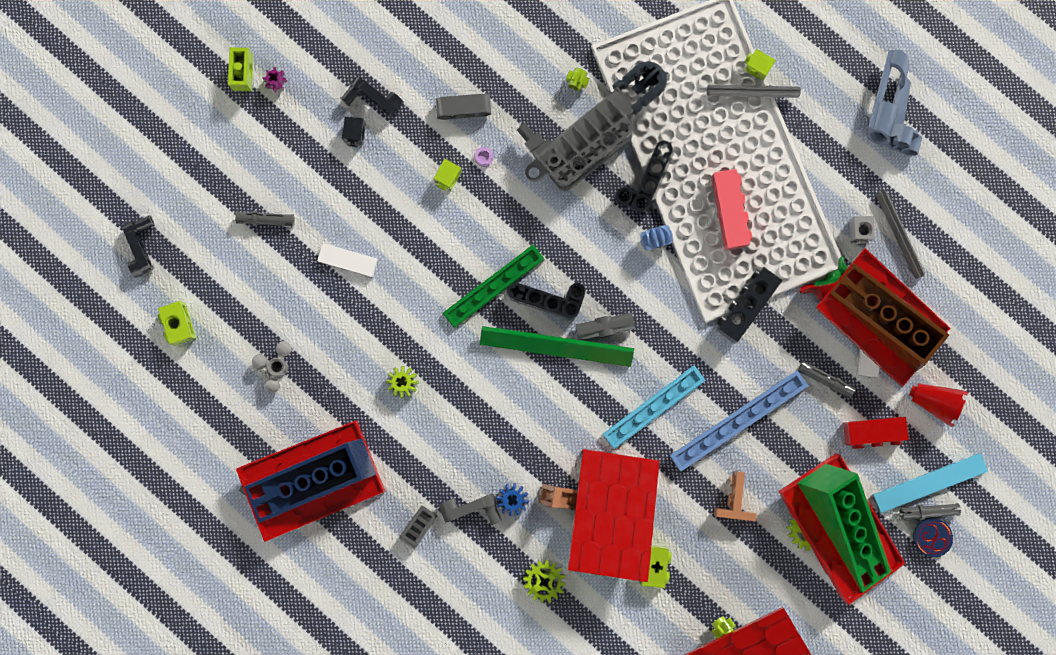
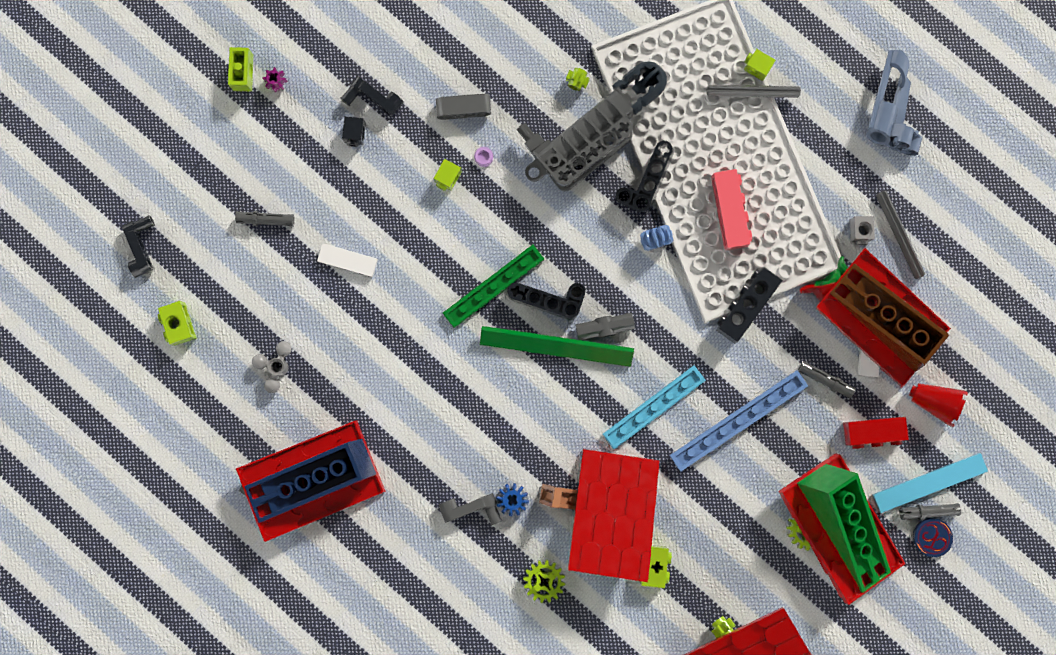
(401, 375): lime gear -> none
(407, 540): dark grey slope -> none
(735, 500): nougat bracket -> none

